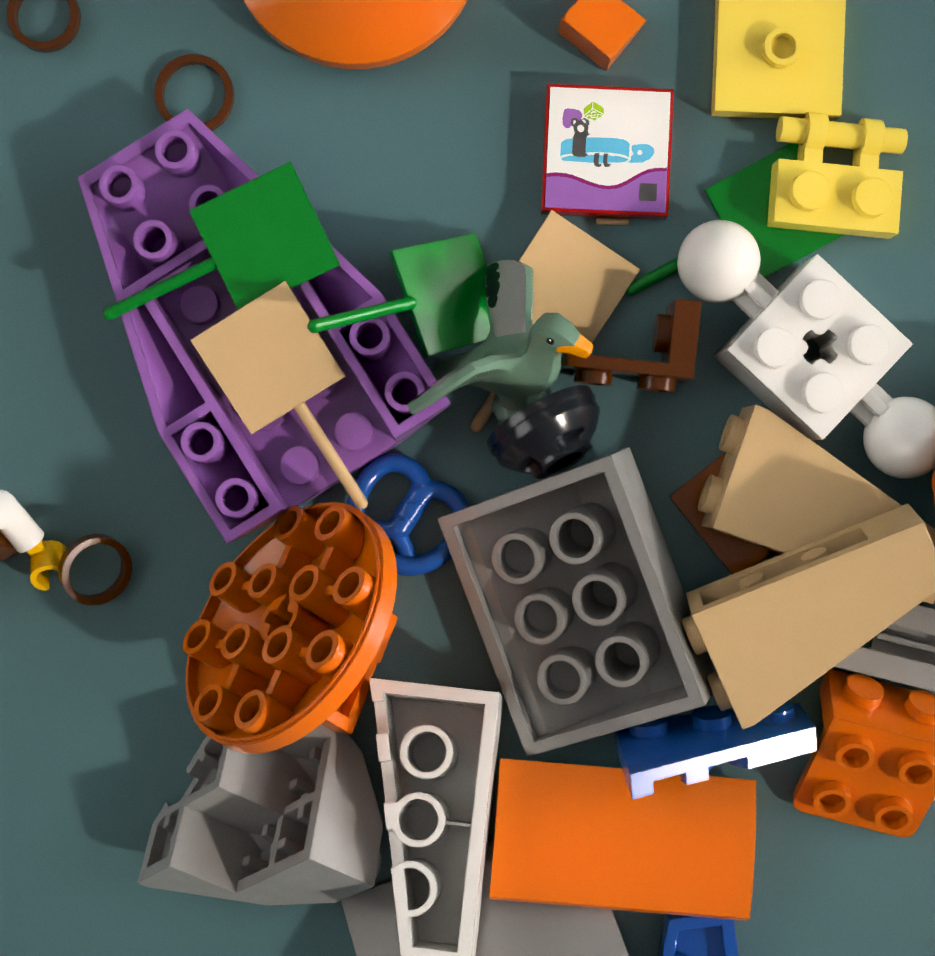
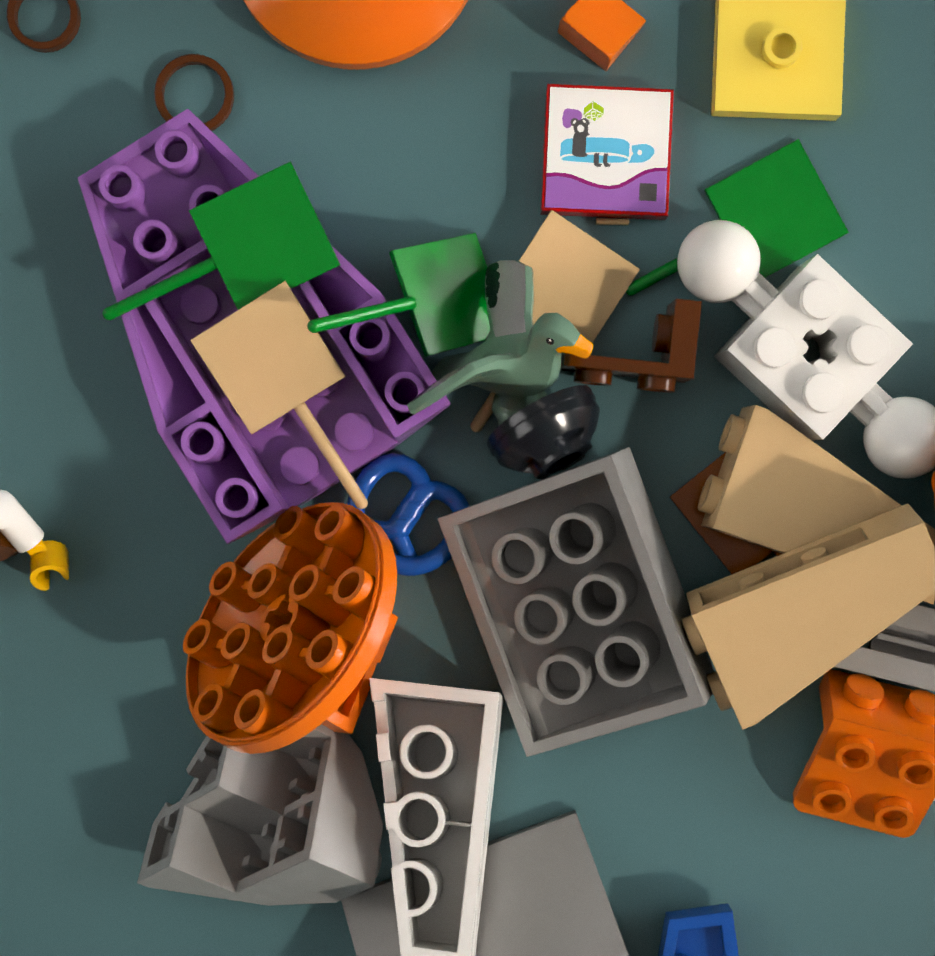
(114, 590): reddish brown piece -> none
(585, 843): orange slope -> none
(708, 738): blue wing -> none
(836, 196): light yellow plate -> none

